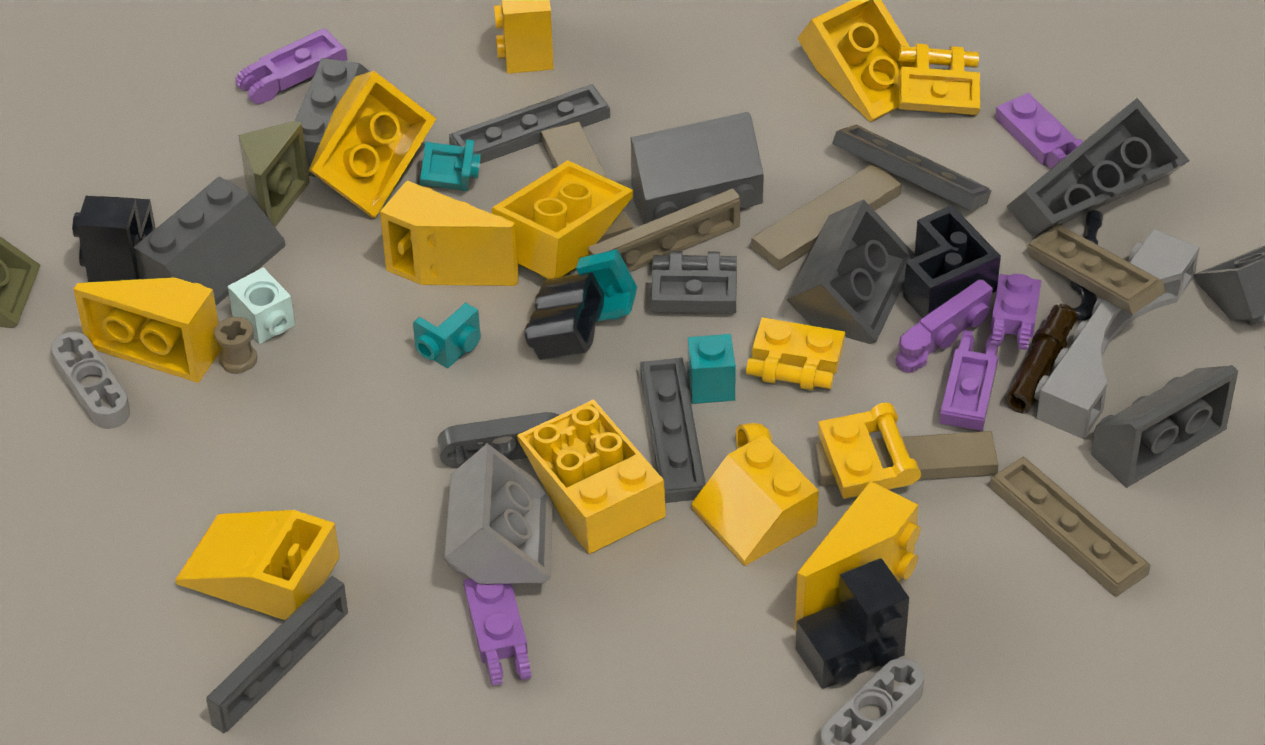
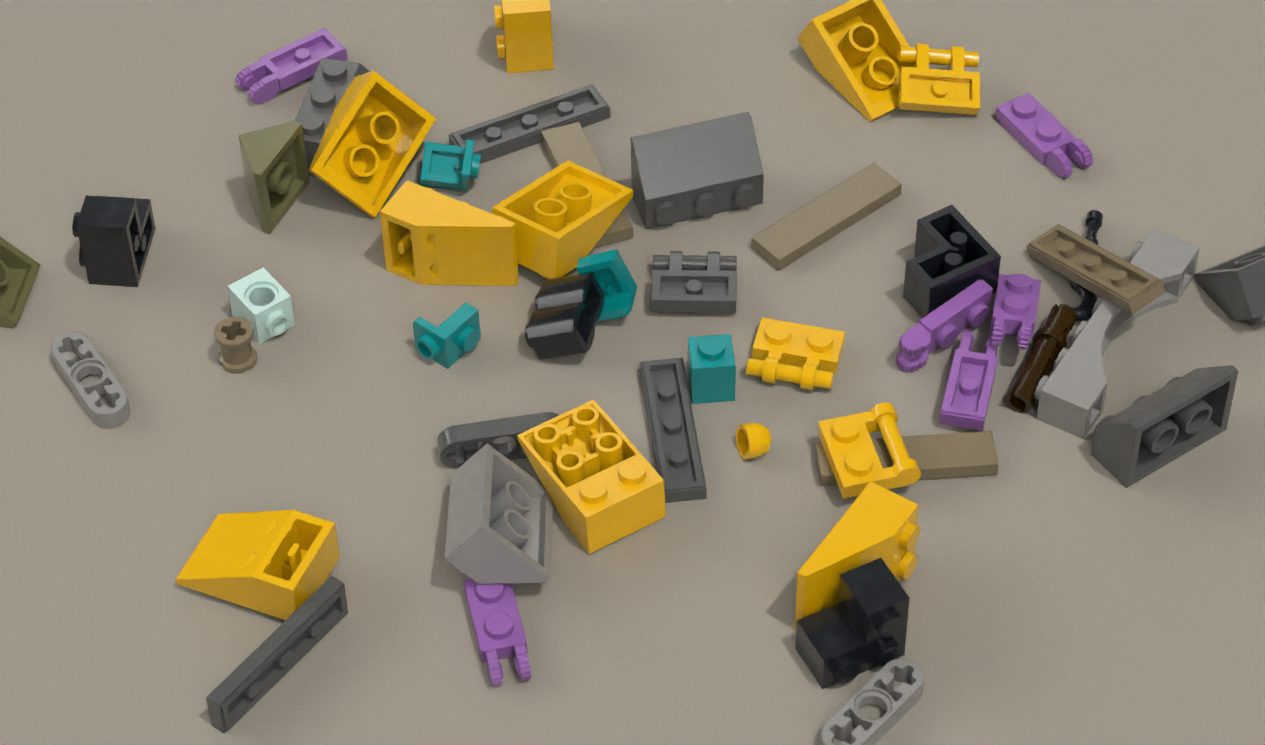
(152, 323): yellow slope -> none
(210, 240): dark grey slope -> none
(675, 230): dark tan tile -> none
(757, 501): yellow slope -> none
(852, 274): dark grey slope -> none
(912, 166): dark grey tile -> none
(1070, 526): dark tan tile -> none
(1109, 164): dark grey wedge -> none

